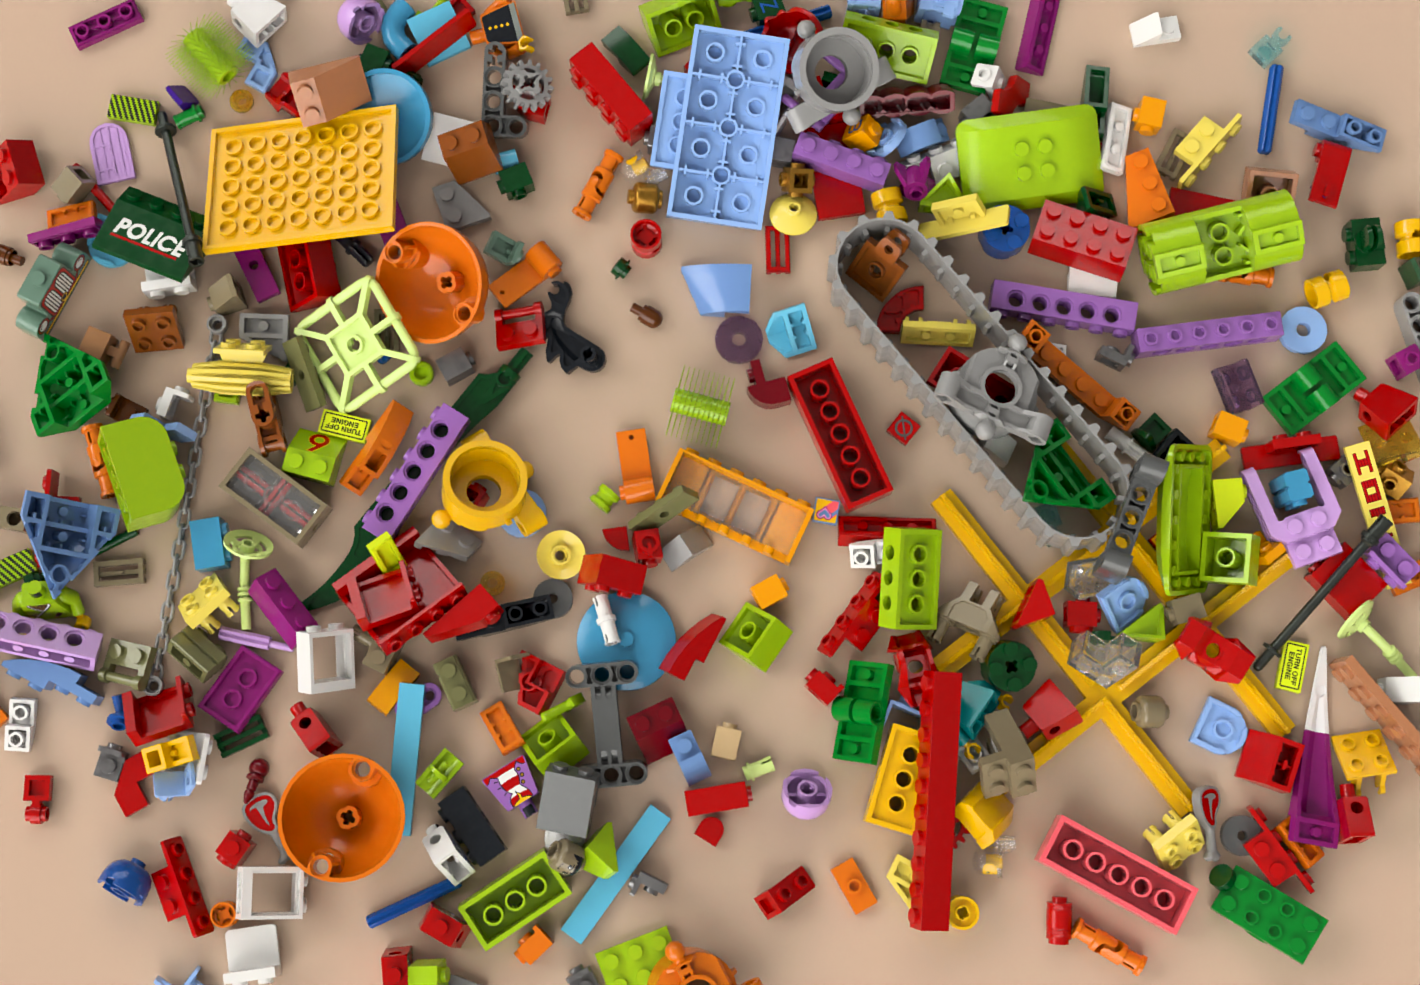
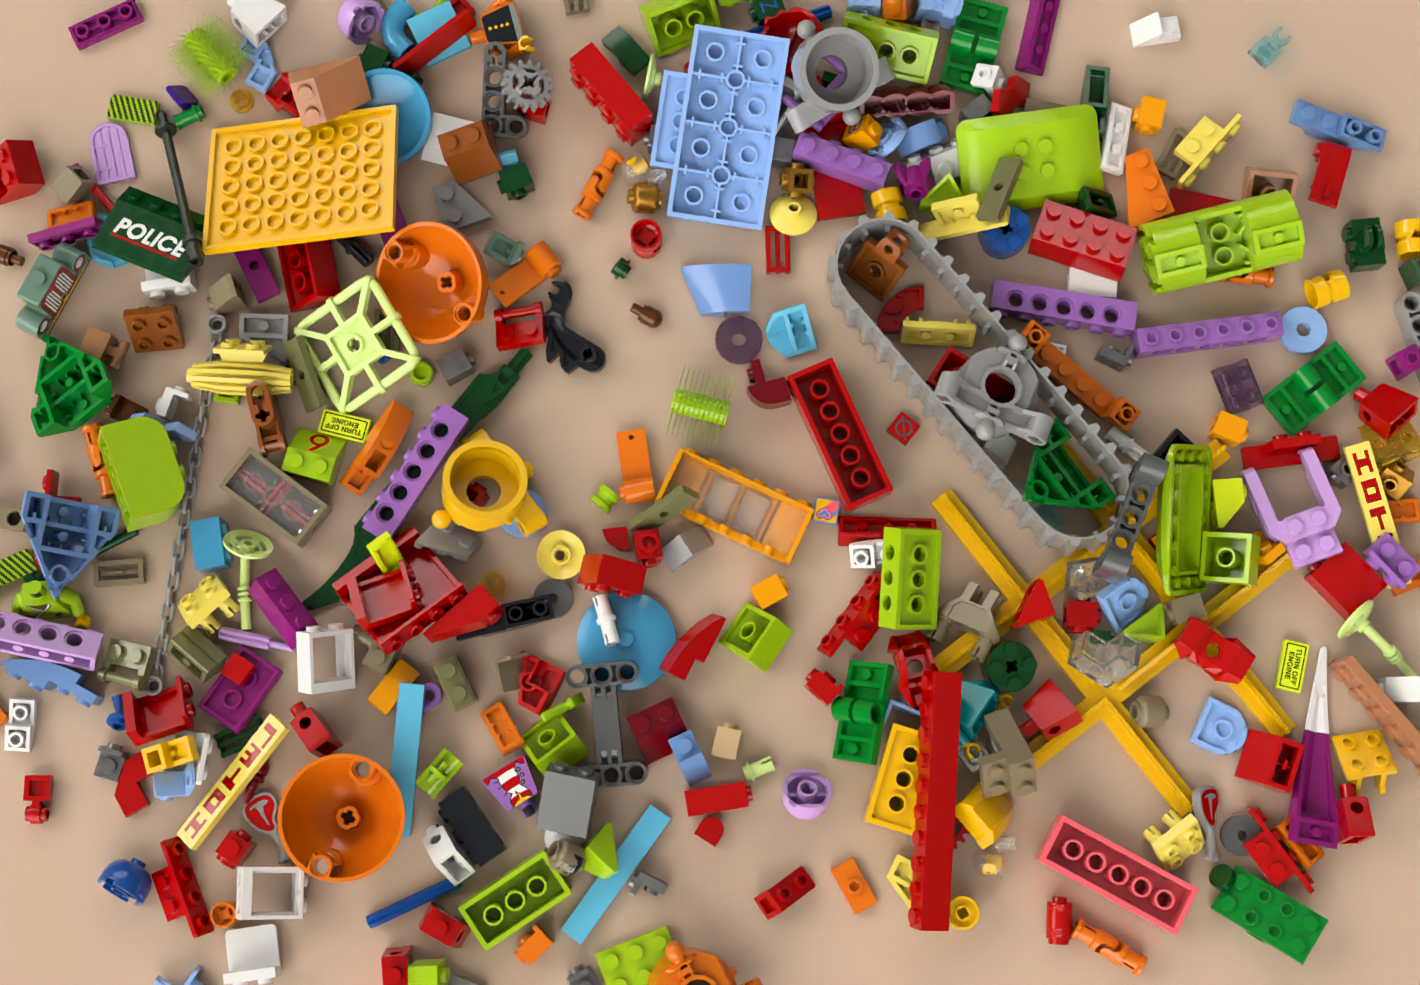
(233, 782): none -> light yellow tile
(238, 669): none -> red tile
(999, 189): none -> olive tile
(1151, 432): dark green tile -> none
(1270, 109): blue axle -> none
(1291, 489): dark azure brick -> none
(1368, 539): pearl dark grey bar -> none

